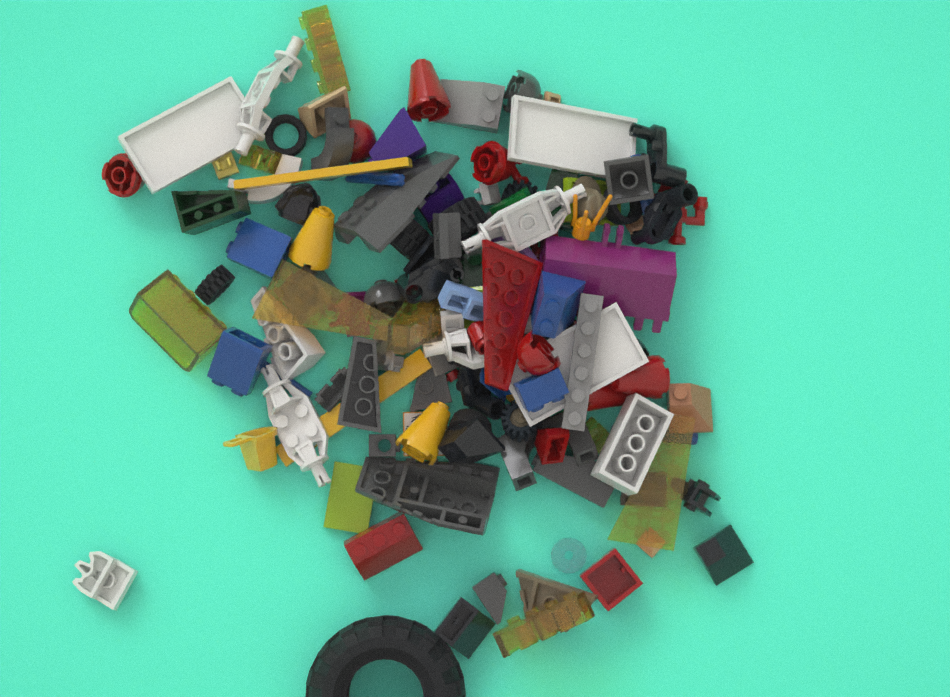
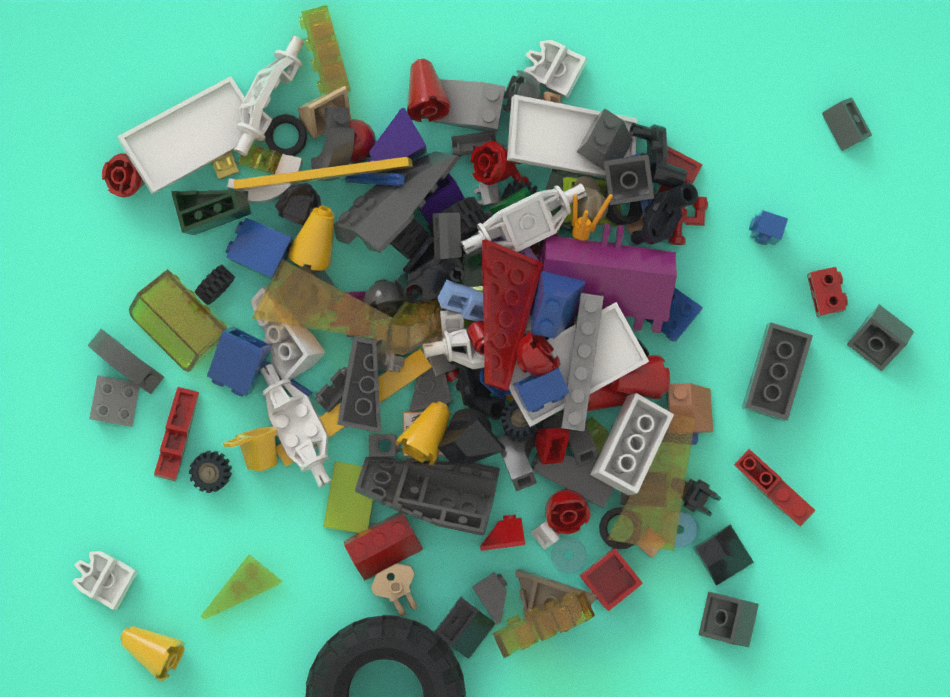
(114, 401): none -> light grey hinge
(125, 361): none -> dark grey arch
(153, 650): none -> yellow cone
(176, 434): none -> red slope
(210, 471): none -> black wheel
(245, 583): none -> clear yellow wing
(395, 588): none -> tan hinge
(467, 143): none -> dark grey hinge
(505, 534): none -> red slope
(545, 535): none -> white tile
(556, 67): none -> white plate
(567, 511): none -> red cylinder
(604, 531): none -> black tyre
(605, 139): none -> dark grey slope
(678, 159): none -> red tile
(682, 313): none -> blue hinge
(689, 530): none -> medium azure piece
(728, 619): none -> dark grey slope
(767, 228): none -> blue brick
(774, 488): none -> red slope
(777, 371): none -> dark grey brick
(827, 291): none -> red brick
(846, 123): none -> dark grey panel
(880, 337): none -> dark grey slope

